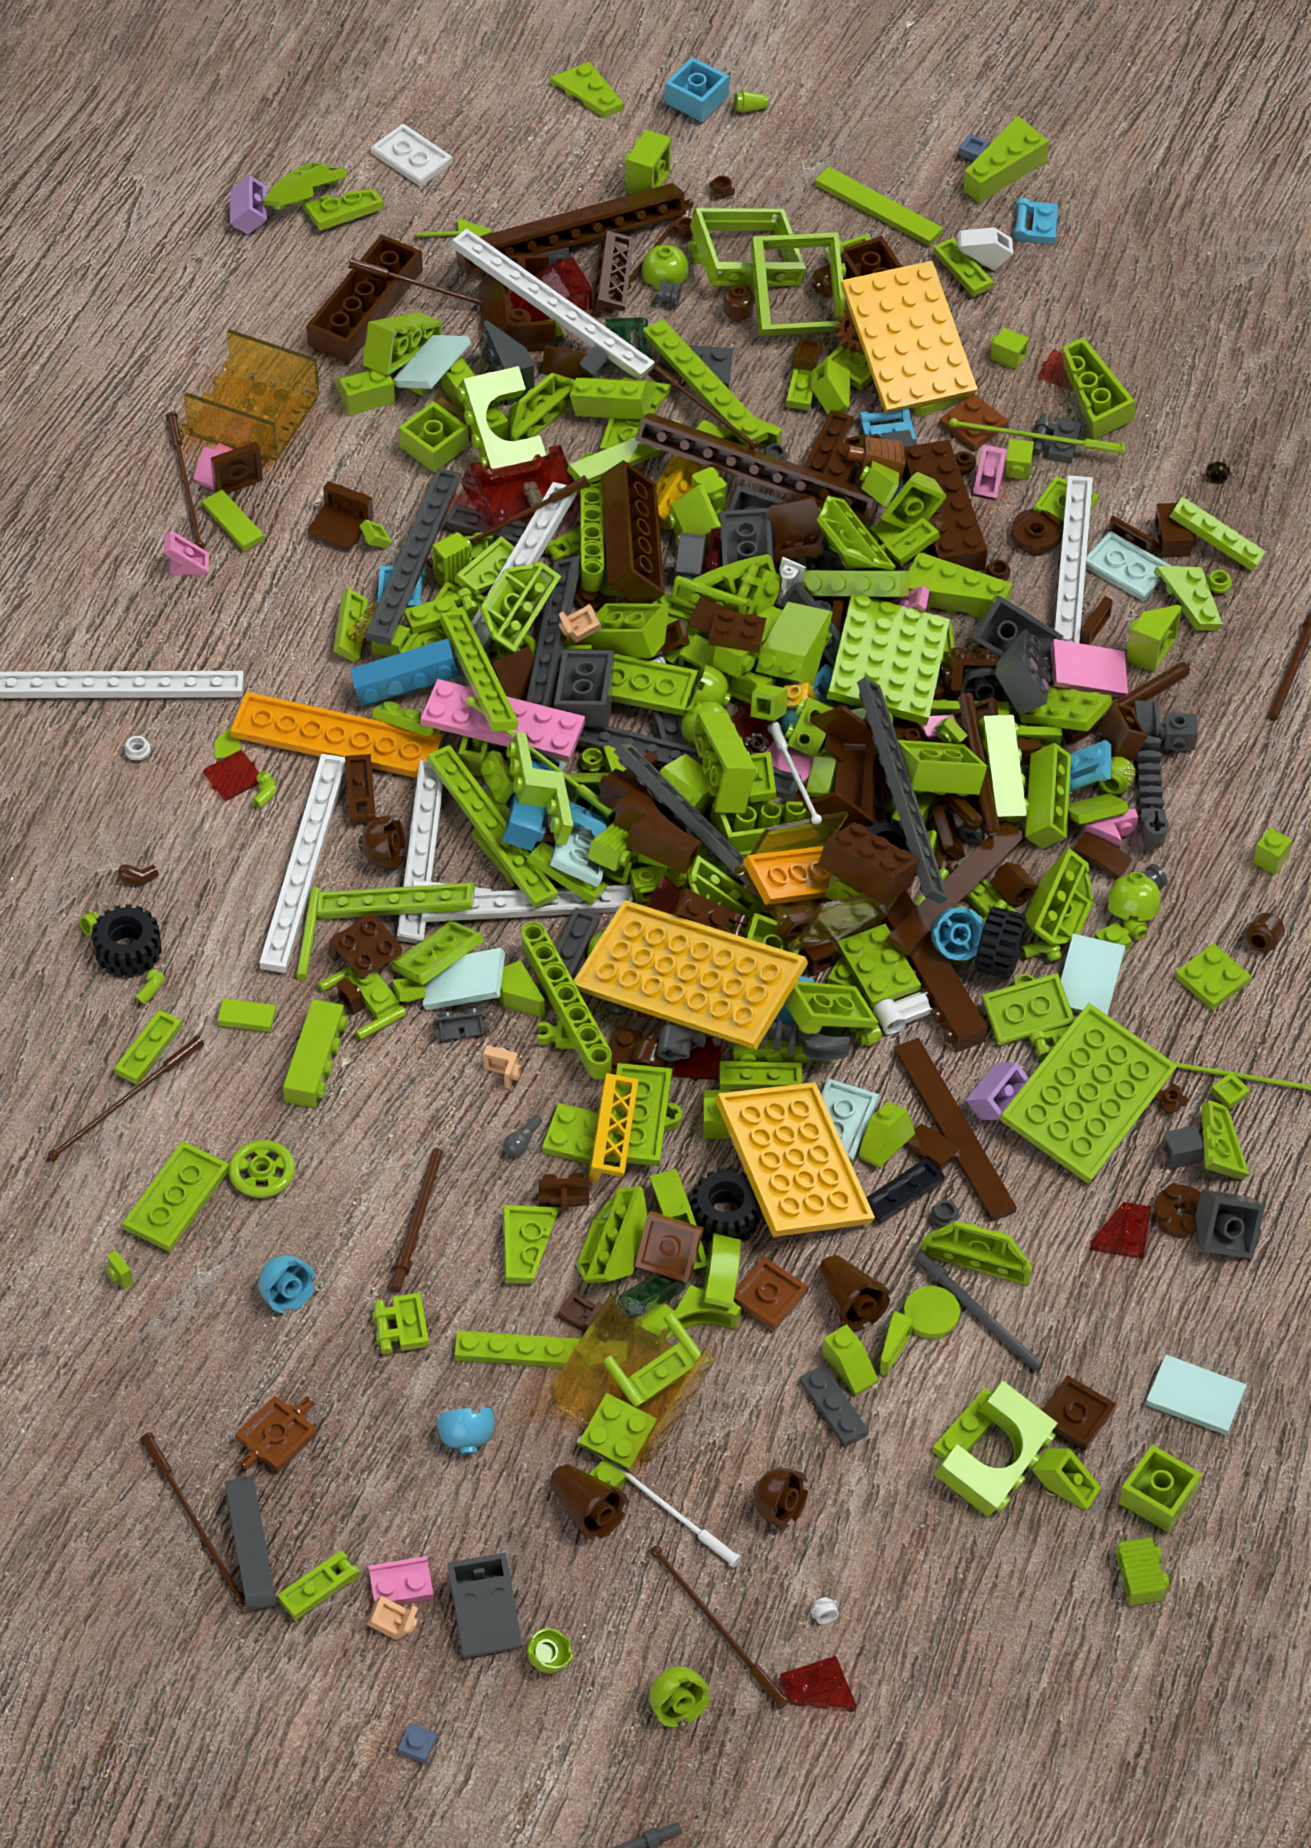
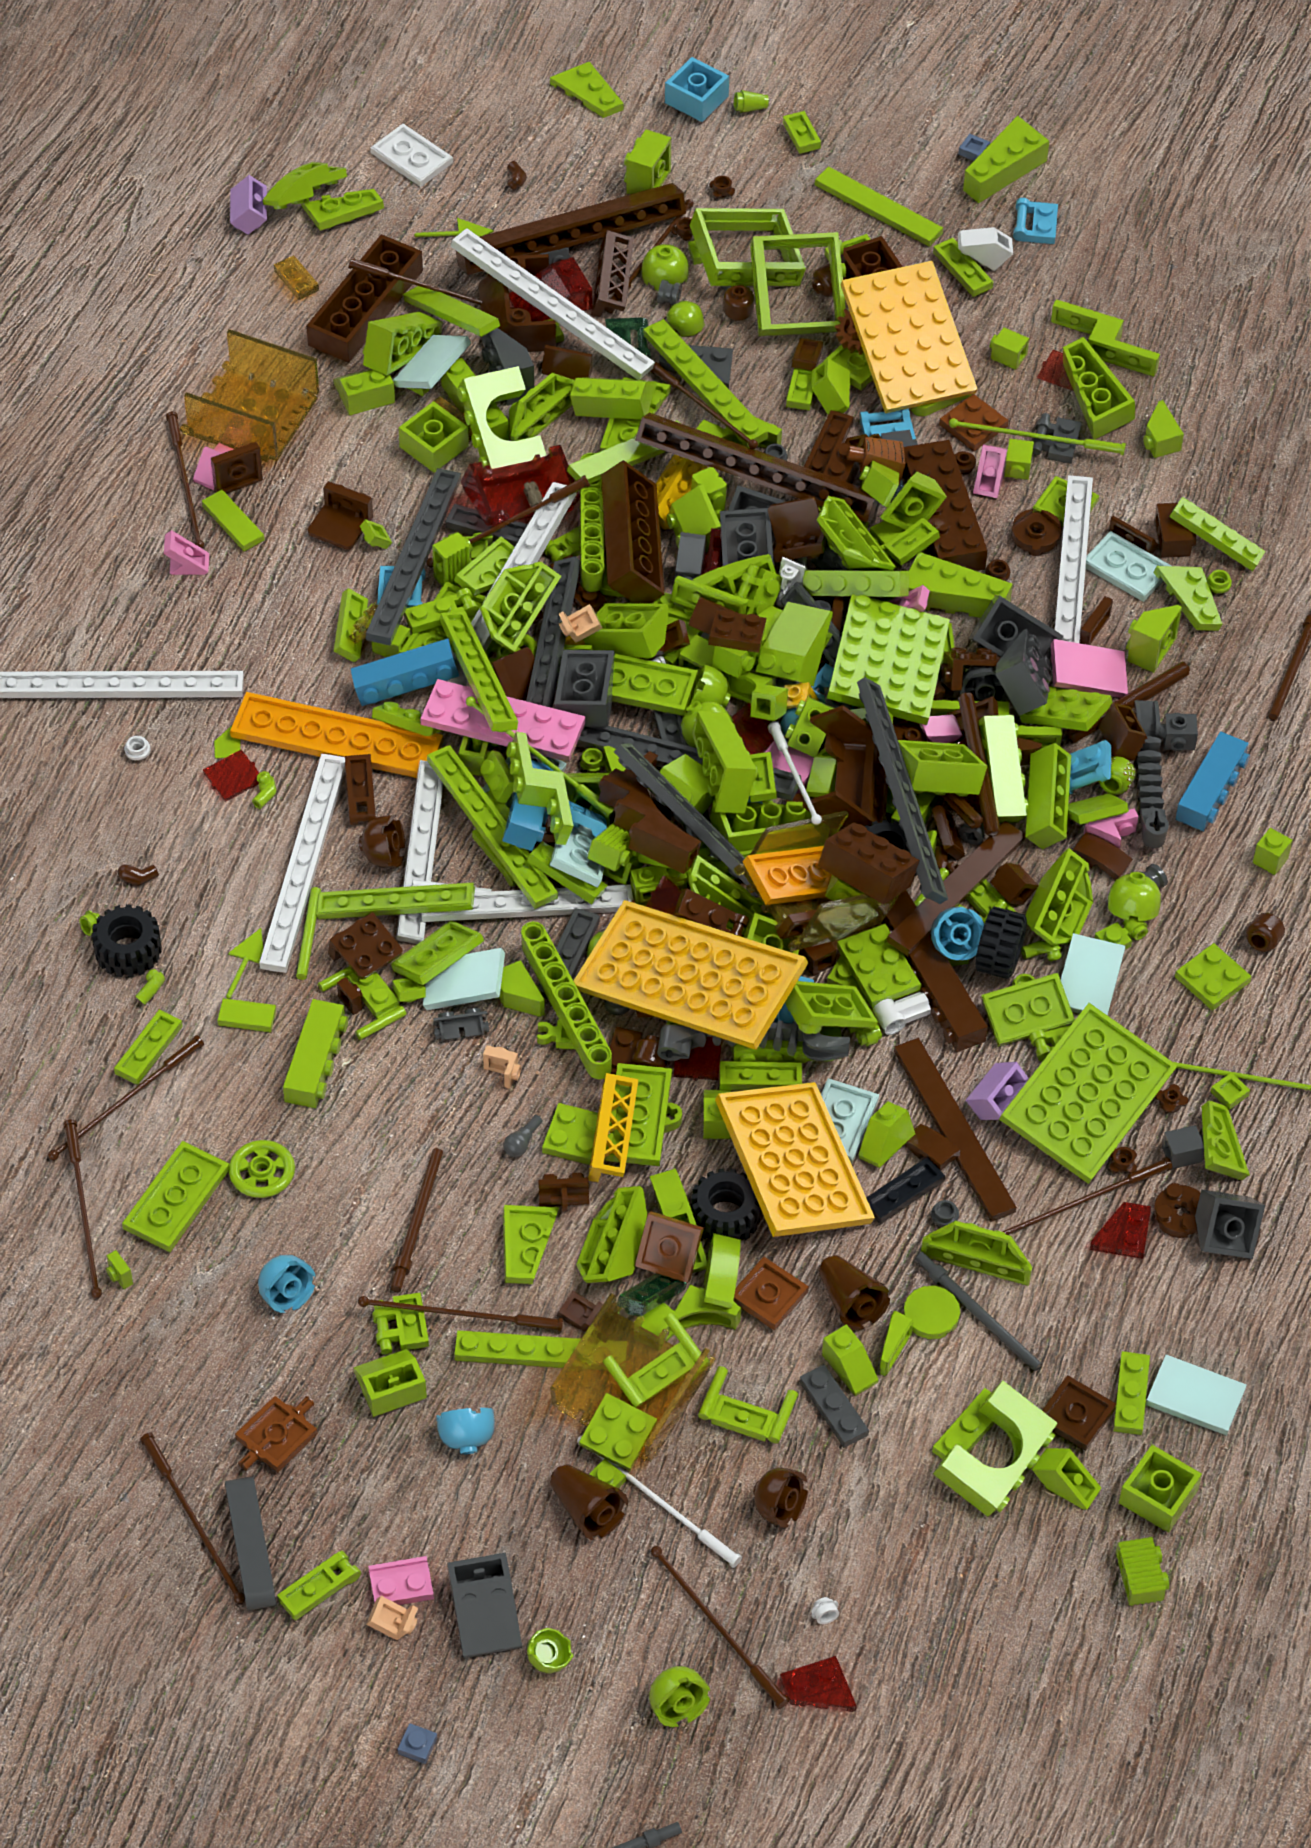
(75, 1158): none -> reddish brown piece
(248, 950): none -> lime piece
(296, 277): none -> clear yellow plate
(391, 1382): none -> lime slope
(452, 310): none -> lime tile
(518, 175): none -> reddish brown arm
(520, 1320): none -> reddish brown piece
(594, 363): dark grey slope -> none
(686, 318): none -> lime hair
(742, 1416): none -> lime plate
(756, 738): dark brown plate -> none
(801, 132): none -> lime plate
(950, 731): lime plate -> none
(1105, 337): none -> lime bracket
(1125, 1154): none -> reddish brown plate
(1131, 1393): none -> lime plate
(1132, 1178): none -> reddish brown piece
(1162, 432): none -> lime slope
(1212, 781): none -> dark azure brick
(1217, 472): dark brown plate -> none

